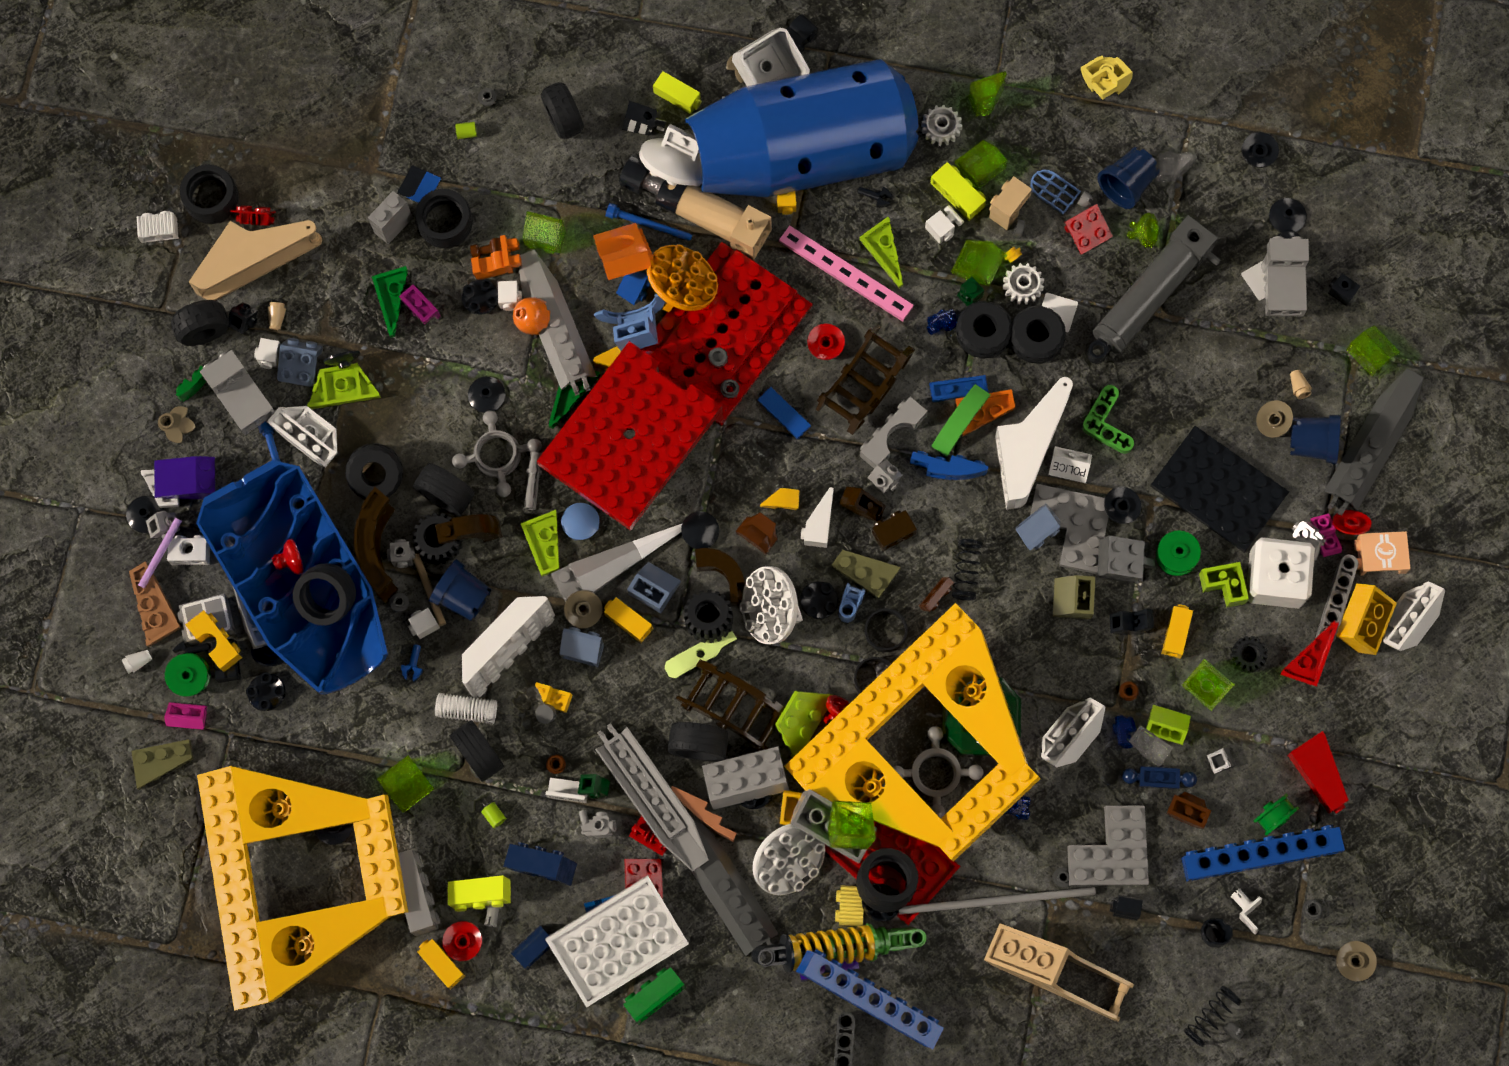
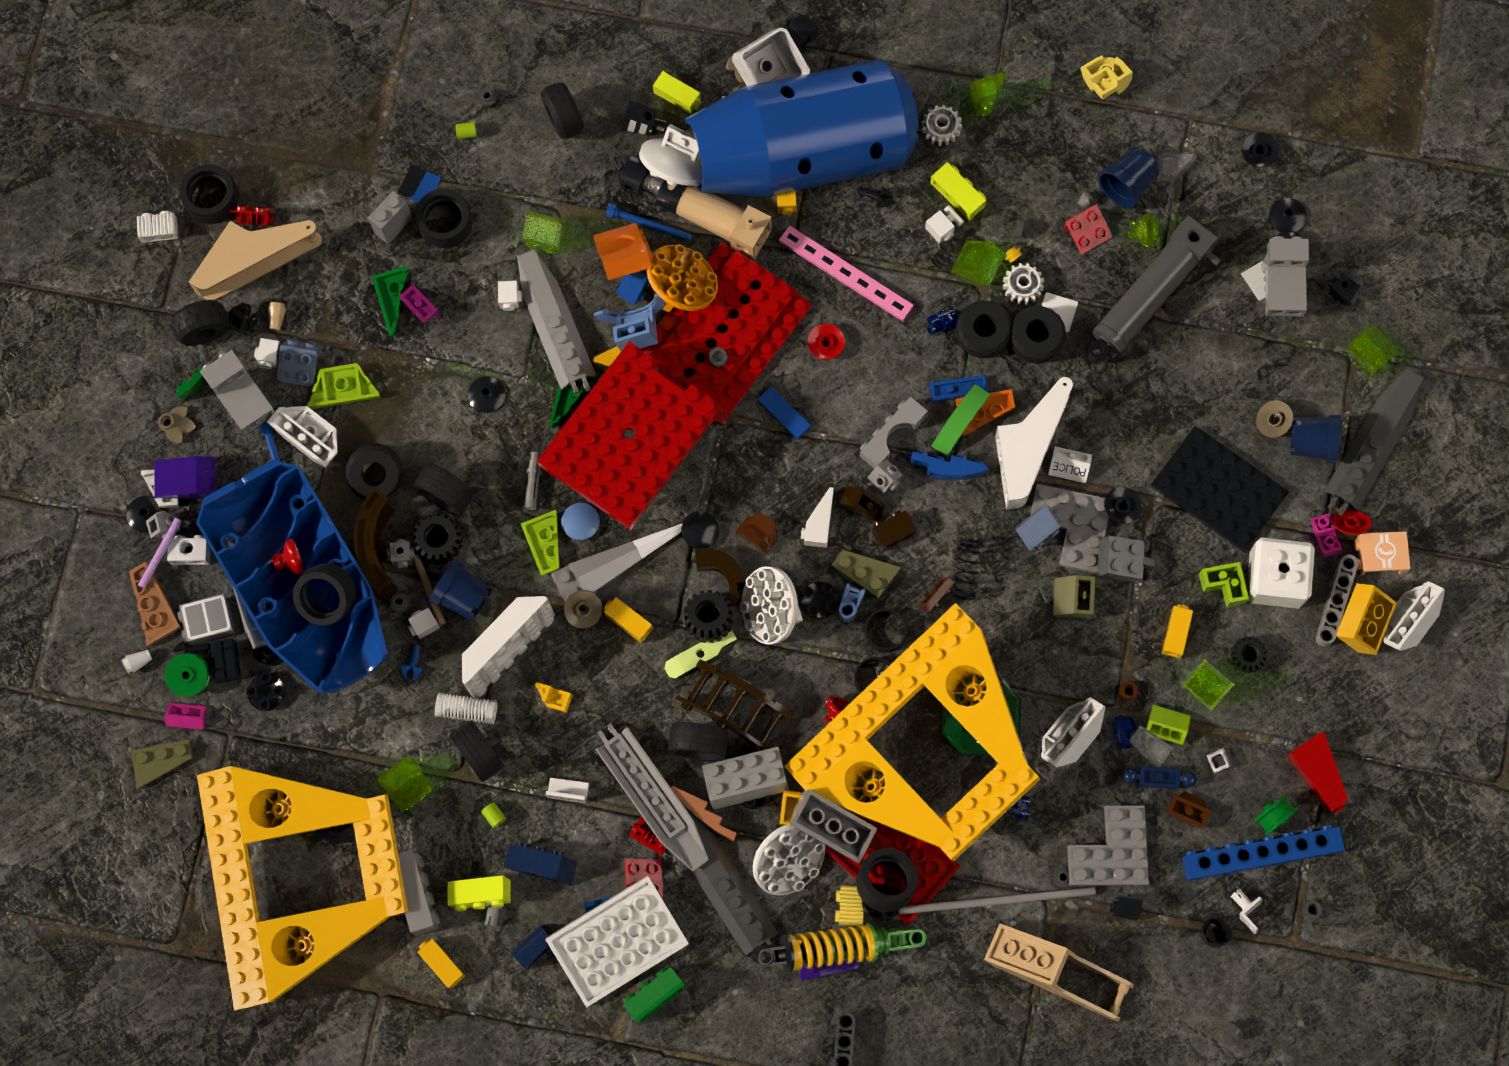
(204, 627): yellow arch -> none
(342, 359): black dish -> none
(452, 939): red dish -> none
(470, 526): dark brown arch -> none
(480, 296): black dish -> none
(500, 260): orange hips -> none
(503, 488): light grey piece -> none
(531, 315): orange cylinder -> none
(545, 713): dark grey tile -> none
(551, 760): reddish brown plate -> none
(581, 646): sand blue slope -> none
(594, 786): dark green brick -> none
(599, 827): light grey piece -> none
(653, 587): sand blue slope -> none
(729, 383): dark grey plate -> none
(782, 498): yellow slope -> none
(801, 719): lime wing -> none
(810, 968): blue brick -> none
(851, 825): clear neon green slope -> none
(878, 391): dark brown fence -> none
(881, 245): lime wing -> none
(935, 734): light grey piece -> none
(970, 292): dark green brick -> none
(981, 163): clear neon green slope -> none
(1006, 205): tan brick -> none
(1056, 197): medium blue window -> none
(1099, 420): bright green beam -> none
(1131, 622): black brick -> none
(1178, 553): green wheel -> none
(1227, 993): black piece -> none
(1300, 385): tan cone -> none
(1308, 533): light grey piece -> none
(1310, 662): red wing -> none
(1366, 961): dark tan dish -> none

